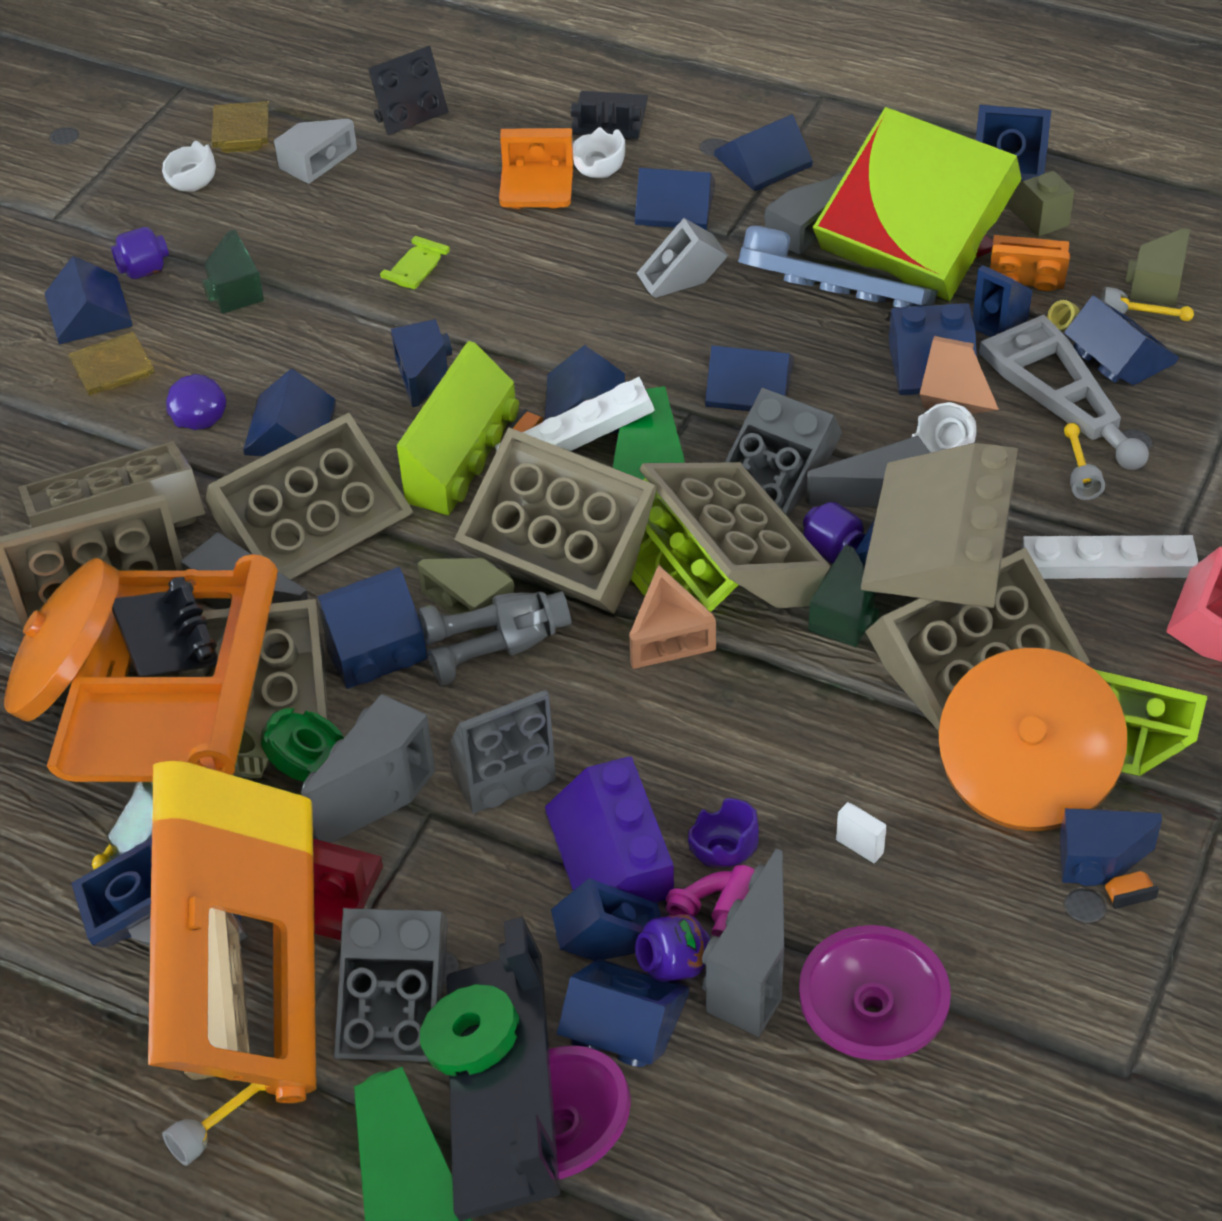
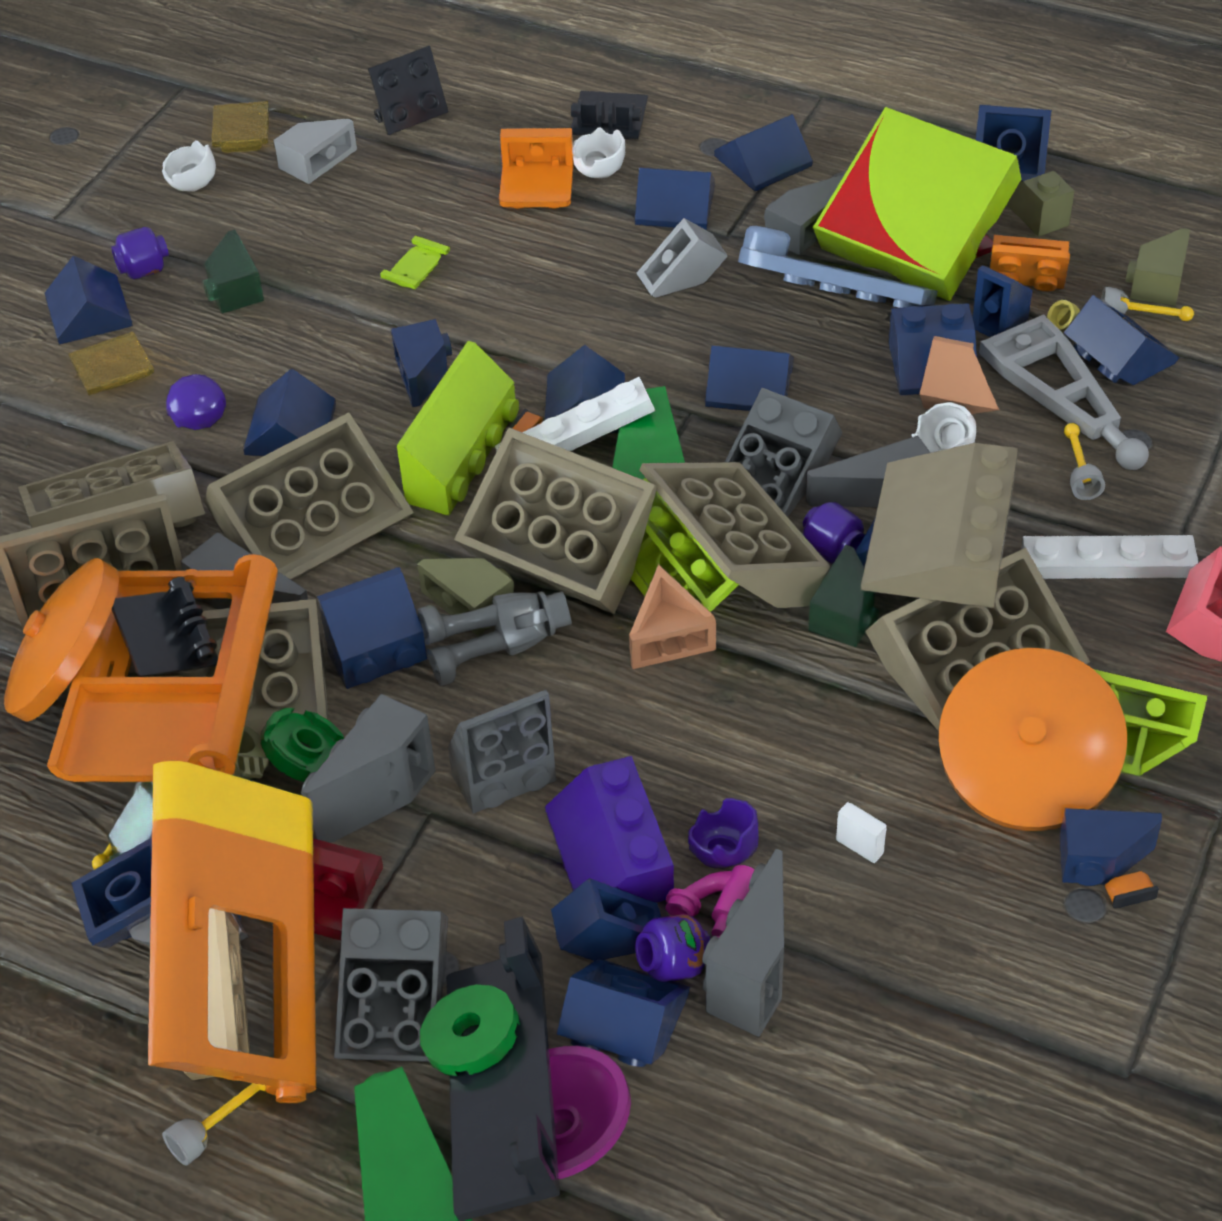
(877, 970): magenta dish -> none

